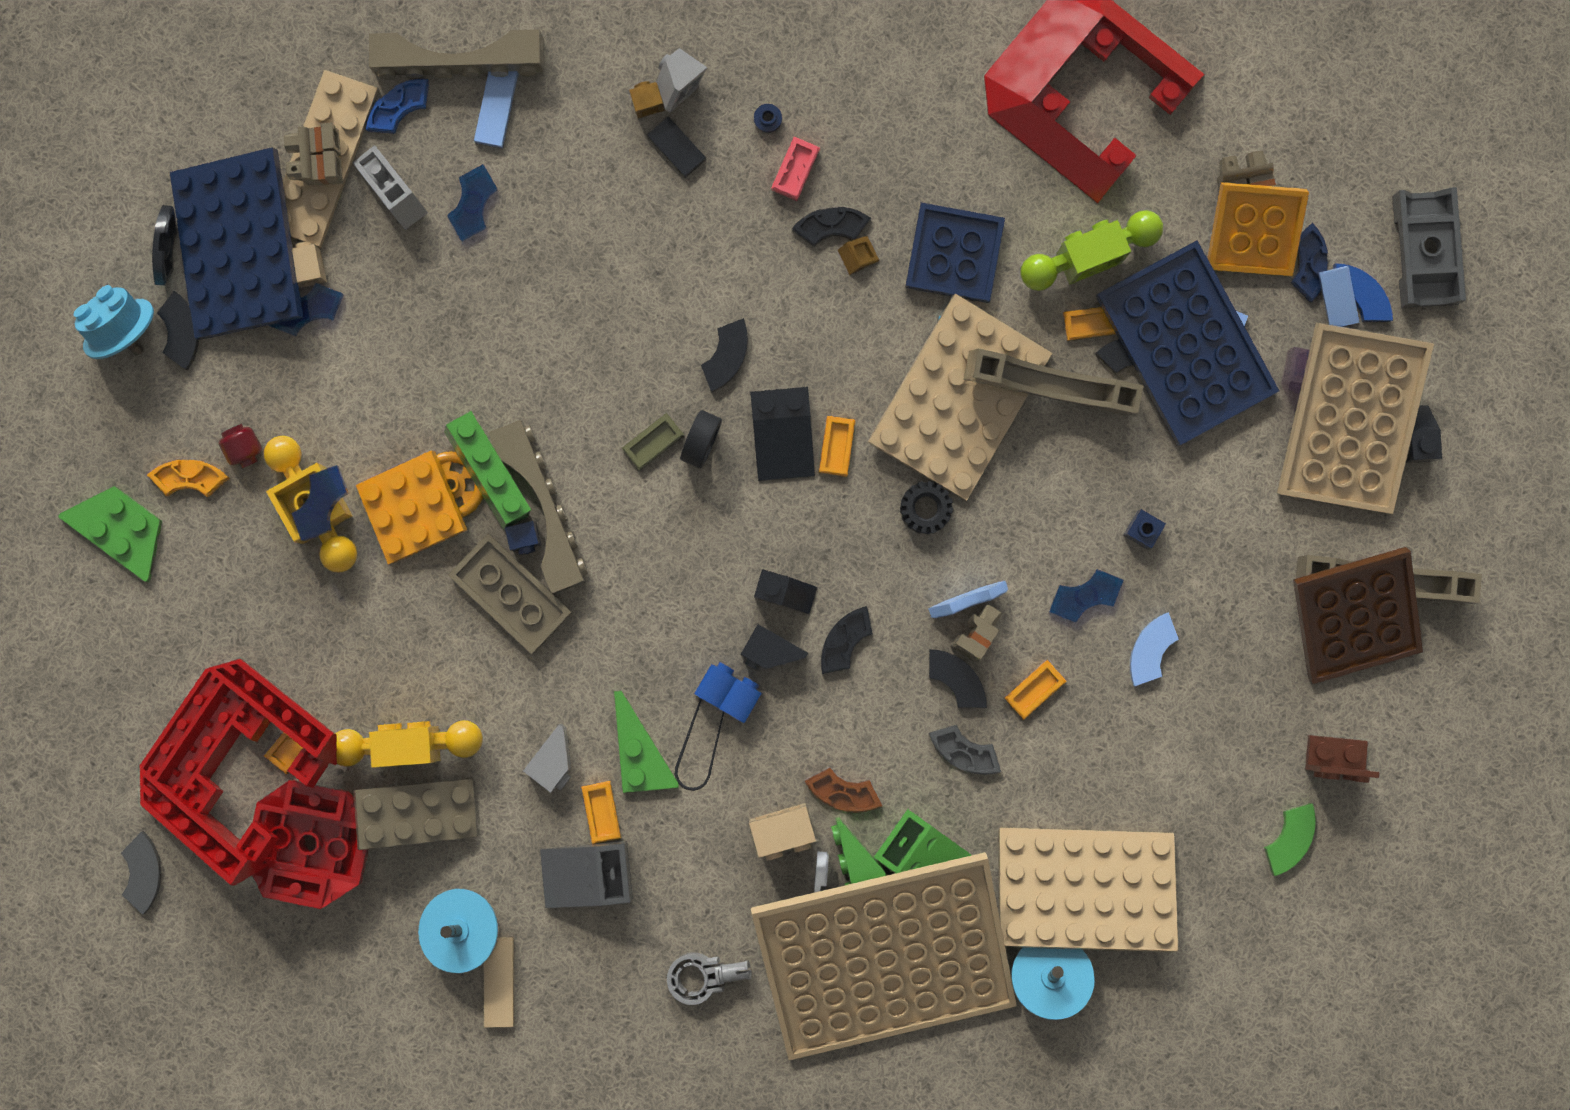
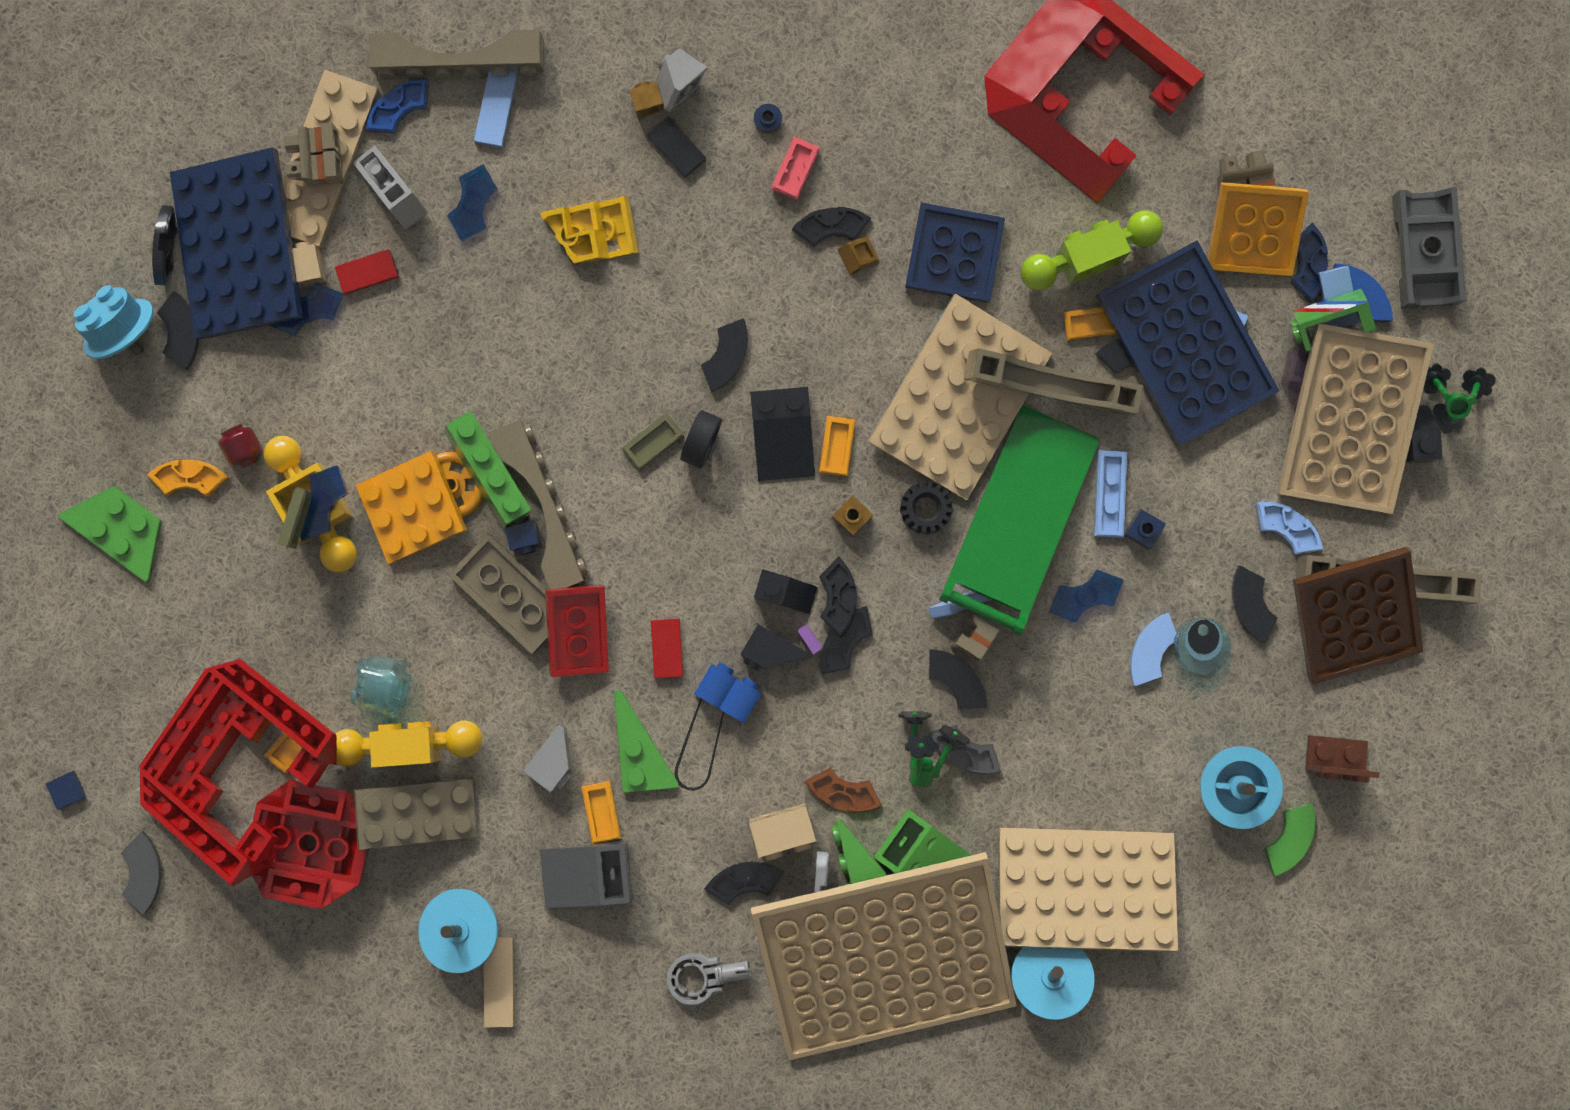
(66, 790): none -> dark blue tile
(295, 518): none -> olive tile
(366, 272): none -> red tile
(381, 685): none -> clear light blue brick
(576, 630): none -> red plate
(585, 227): none -> yellow slope
(666, 648): none -> red tile
(744, 878): none -> black tile
(809, 639): none -> medium lavender tile
(841, 597): none -> black tile
(842, 519): none -> pearl gold plate
(922, 768): none -> plant
(1021, 517): none -> green flag
(1035, 689): light orange tile -> none
(1110, 494): none -> light blue tile
(1202, 646): none -> tile
(1241, 787): none -> medium azure piece
(1250, 605): none -> black tile
(1290, 525): none -> light blue tile
(1331, 309): none -> bright green panel
(1457, 404): none -> black plant

